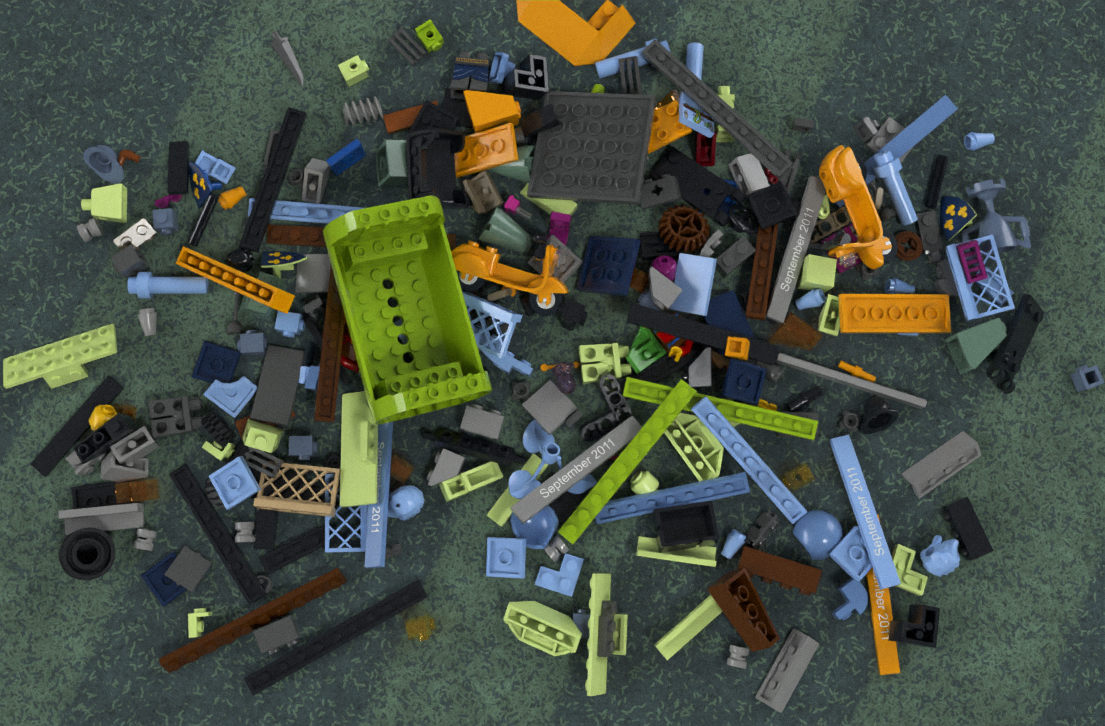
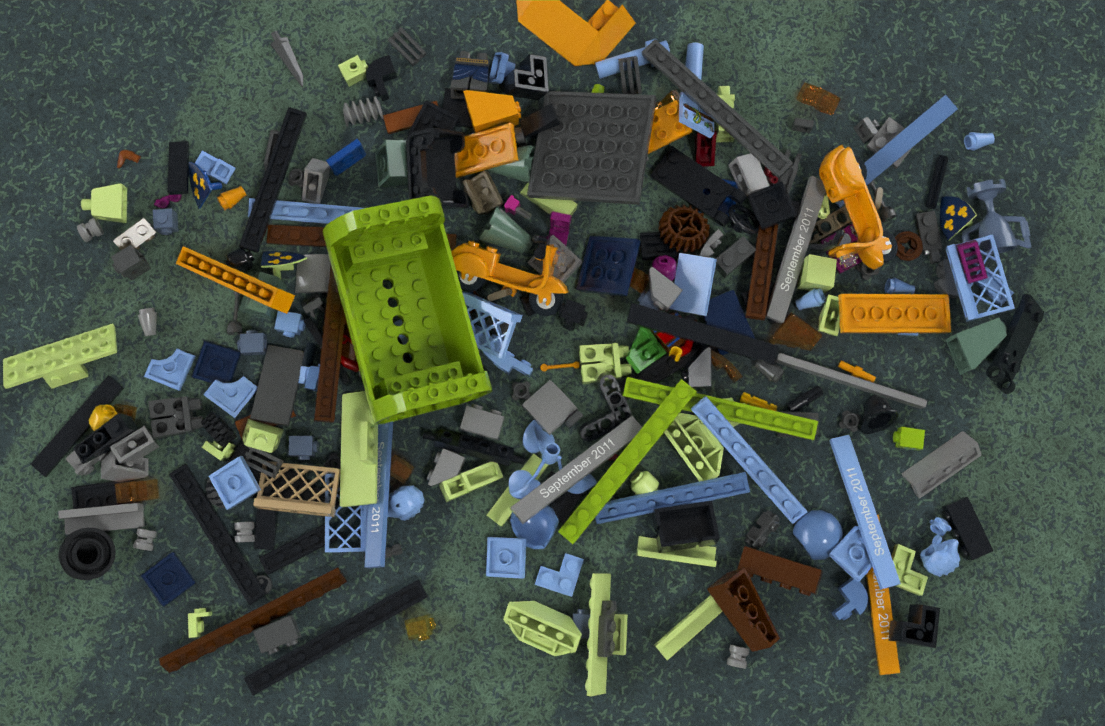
(99, 160): sand blue piece -> none
(146, 285): light blue piece -> none
(172, 370): none -> light blue tile
(188, 569): dark grey piece -> none
(203, 220): black axle -> none
(378, 73): none -> black brick
(425, 30): lime brick -> none
(552, 551): light grey wheel -> none
(564, 378): clear purple animal -> none
(669, 194): dark grey brick -> none
(733, 543): light blue cone -> none
(737, 347): light orange slope -> none
(743, 382): dark blue tile -> none
(787, 670): light grey panel -> none
(805, 473): clear yellow brick -> none
(819, 98): none -> clear orange slope
(888, 169): light blue piece -> none
(909, 438): none -> lime brick
(939, 526): none -> light blue plate
(1086, 377): sand blue brick -> none

